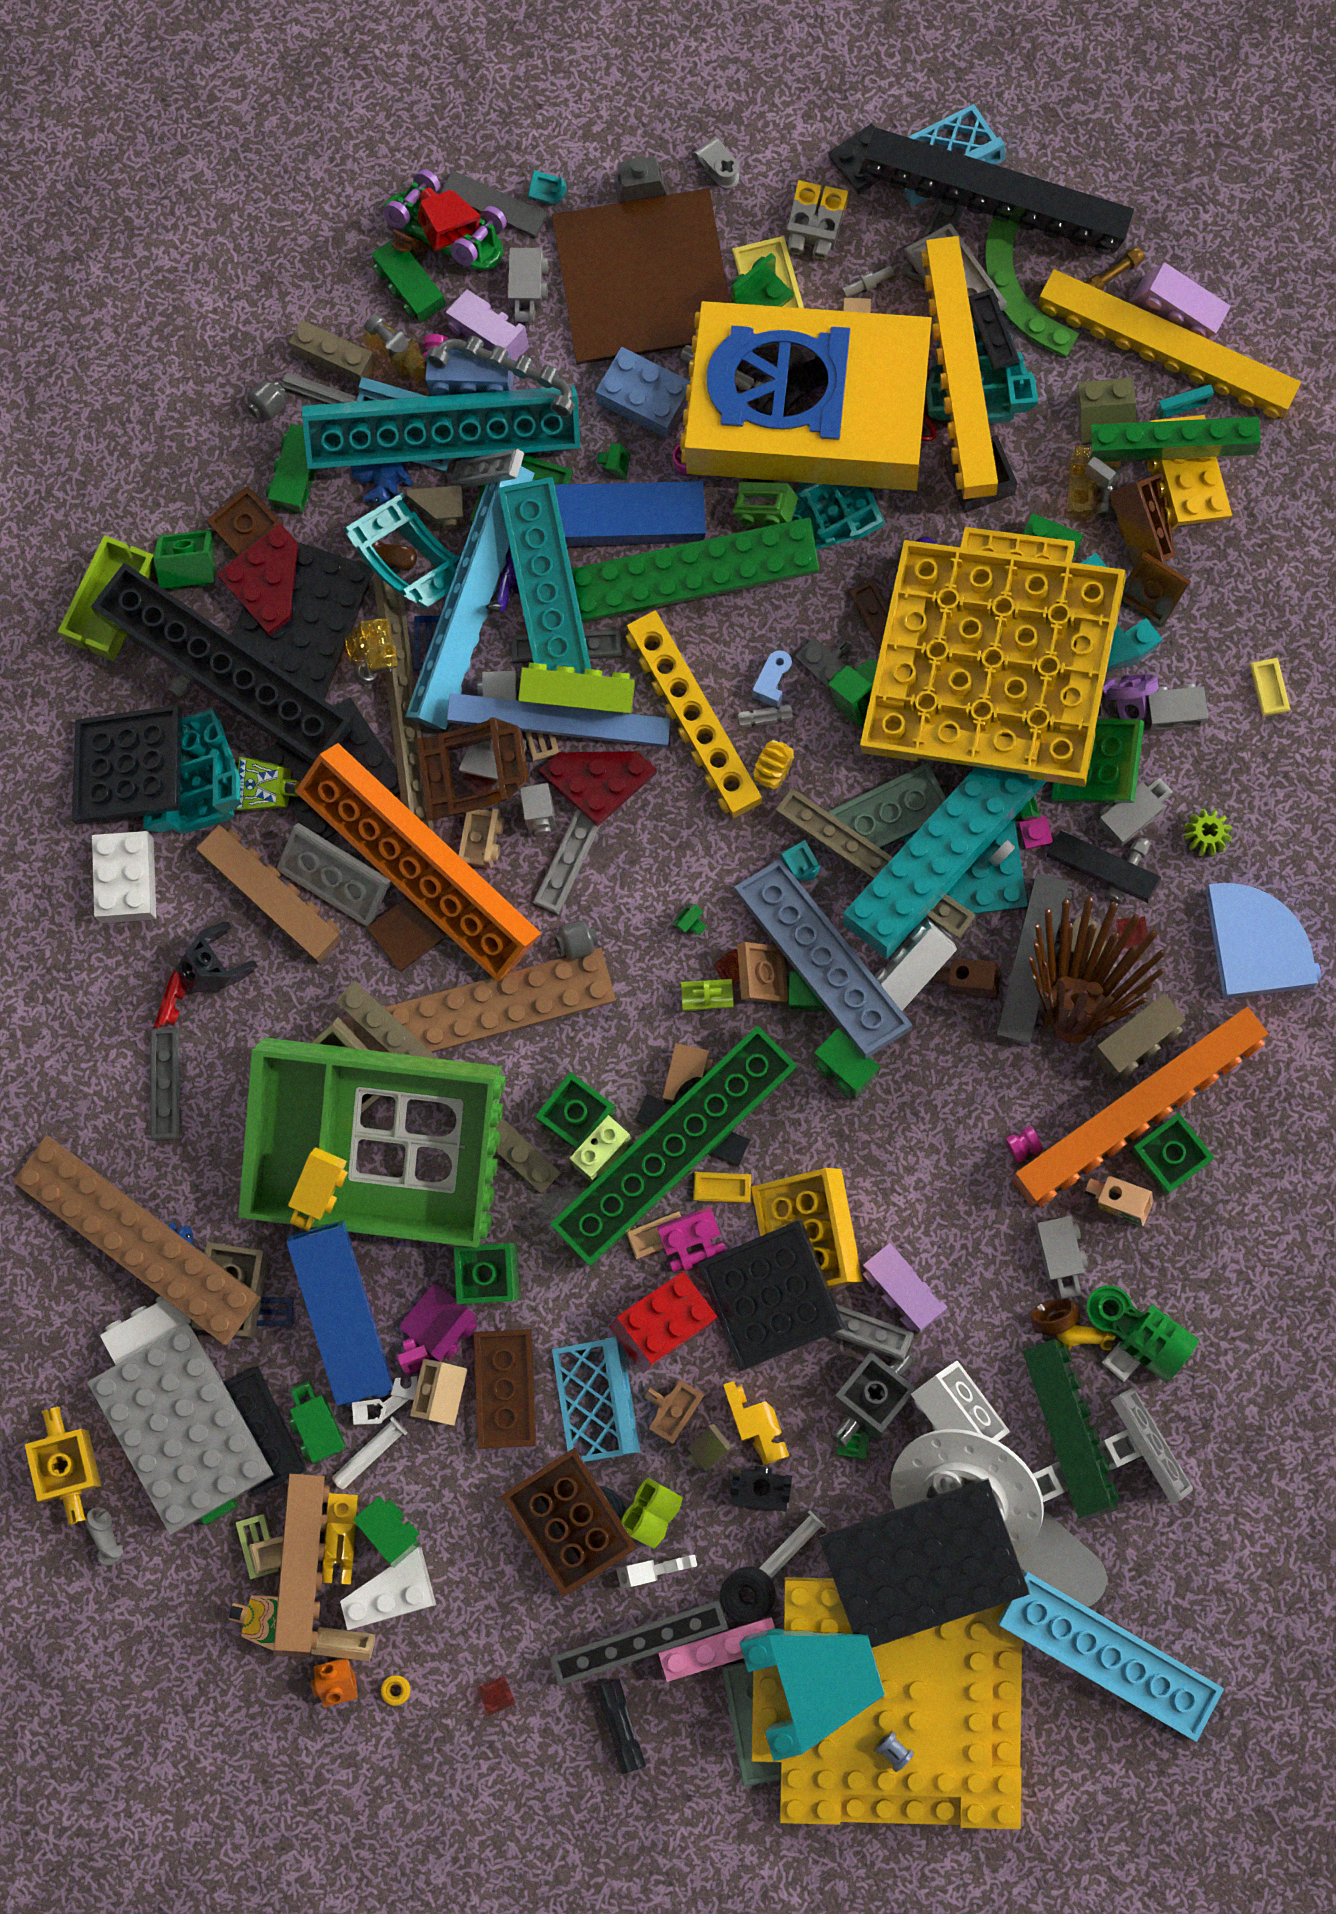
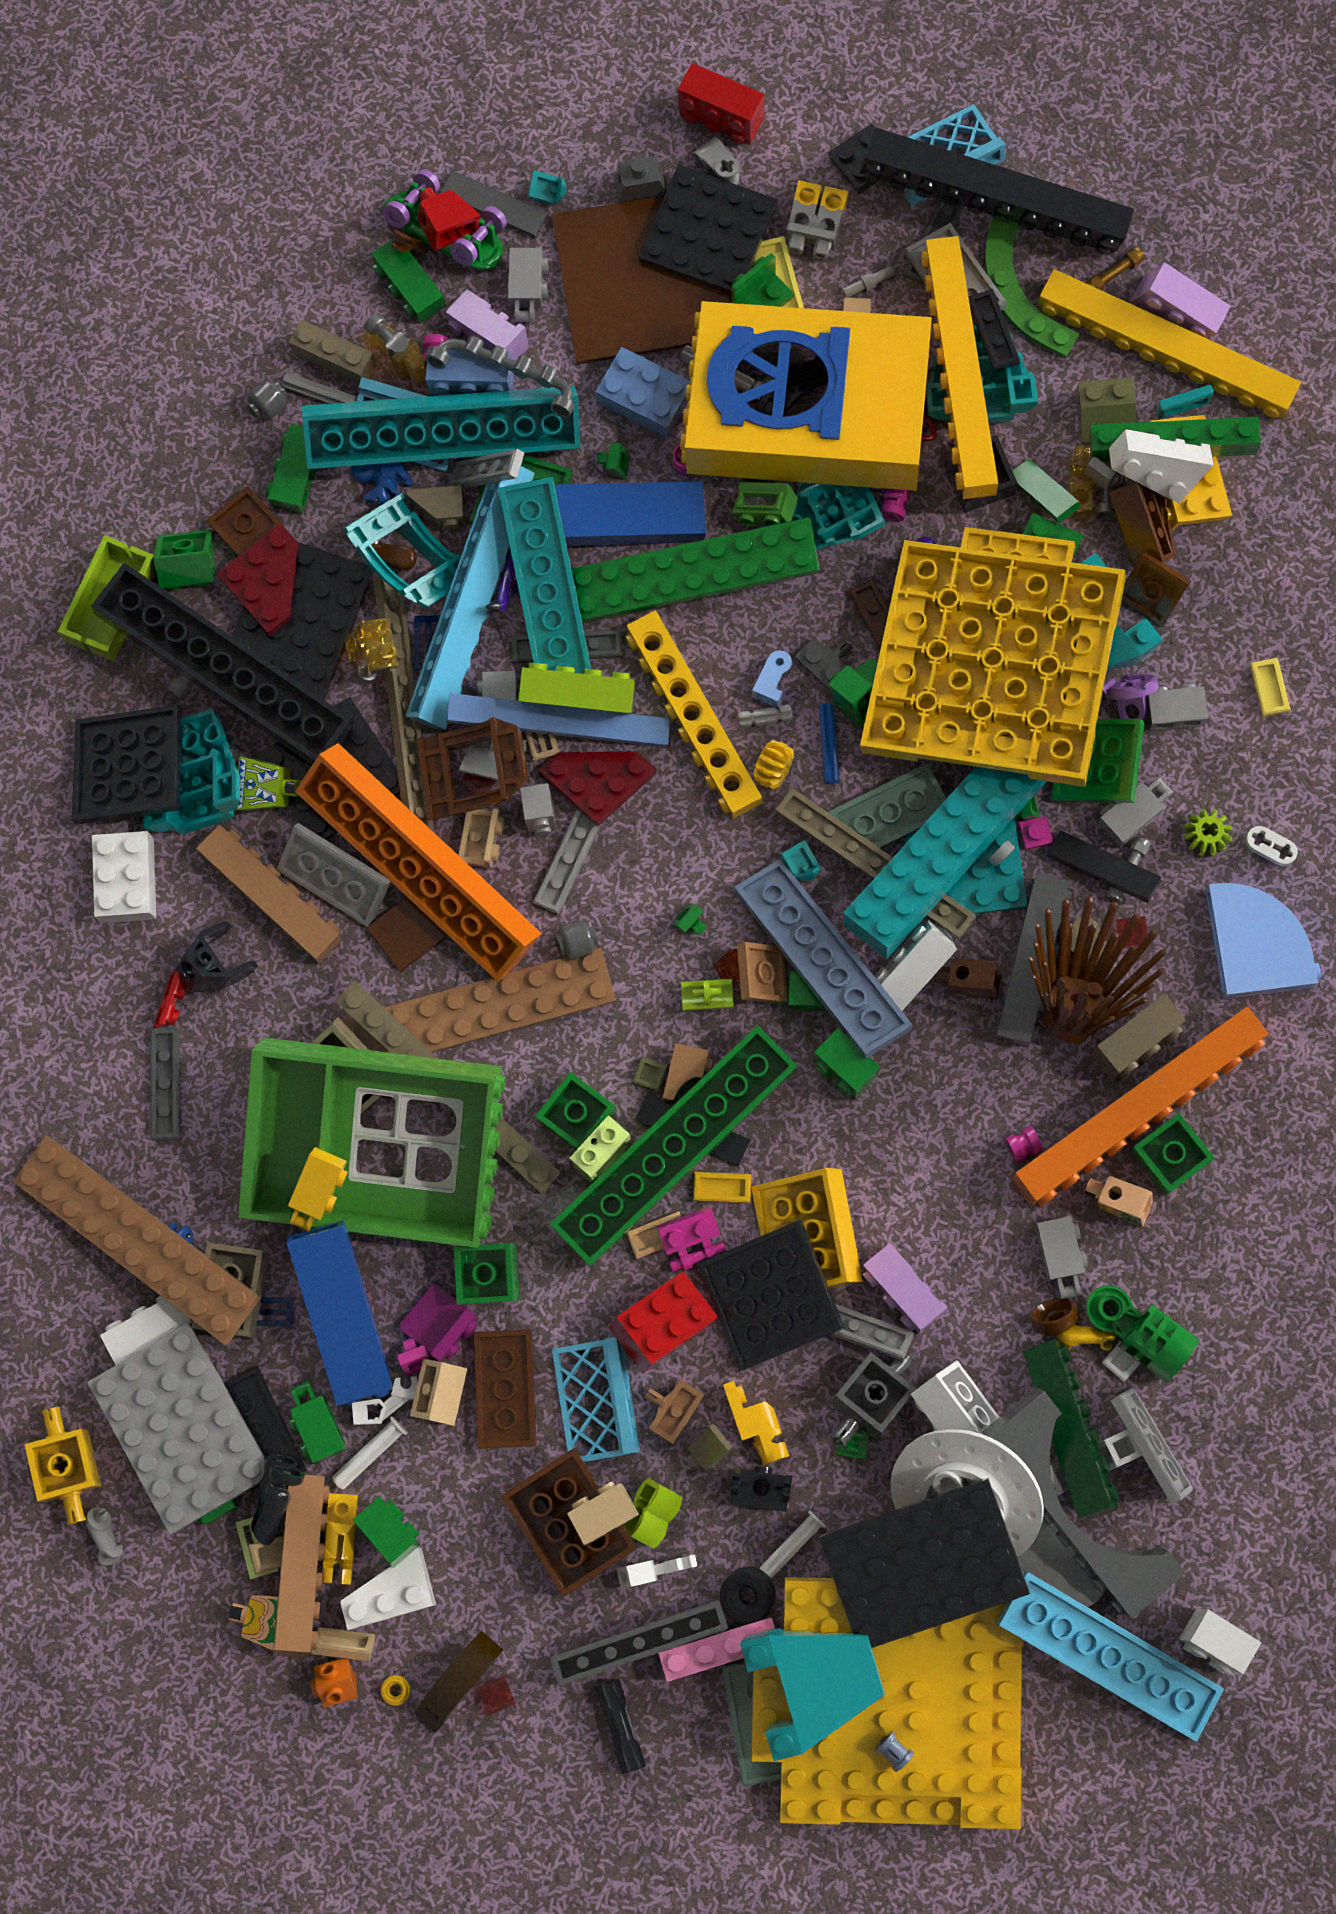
(273, 1496): none -> black piece
(458, 1681): none -> dark brown arch
(602, 1513): none -> tan brick
(650, 1074): none -> olive tile
(707, 229): none -> black plate
(720, 104): none -> red brick
(828, 743): none -> blue axle
(893, 504): none -> dark pink wheel
(1045, 491): none -> tile
(1127, 1576): none -> dark grey arch
(1160, 464): none -> white wedge
(1220, 1641): none -> white brick
(1274, 840): none -> white beam

